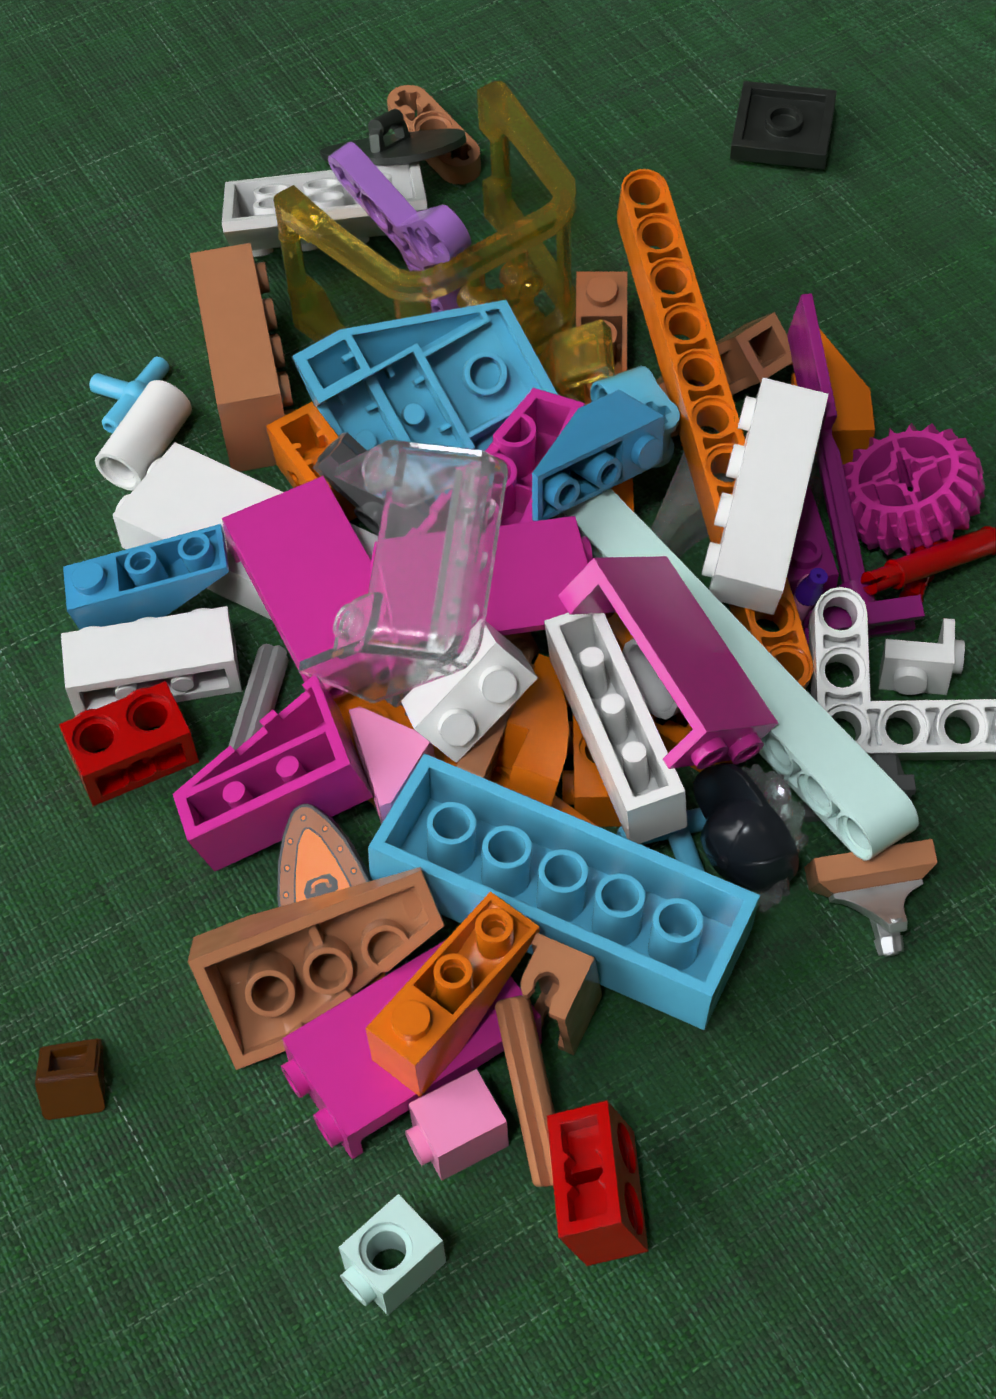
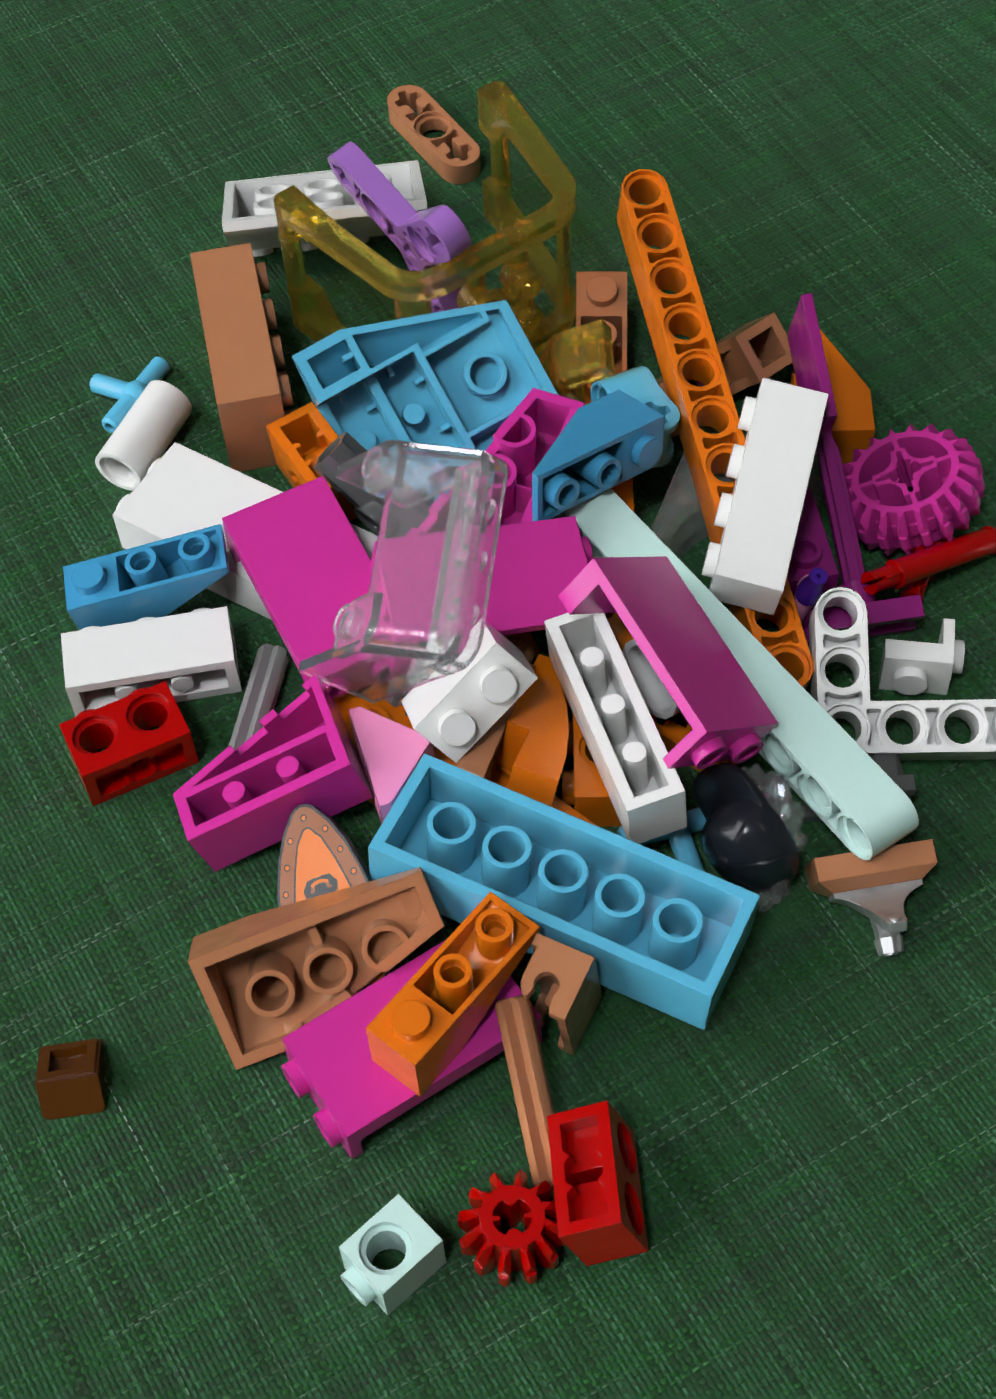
(403, 145): pearl dark grey shield -> none
(456, 1125): bright pink brick -> none
(514, 1249): none -> red gear
(783, 125): pearl dark grey plate -> none

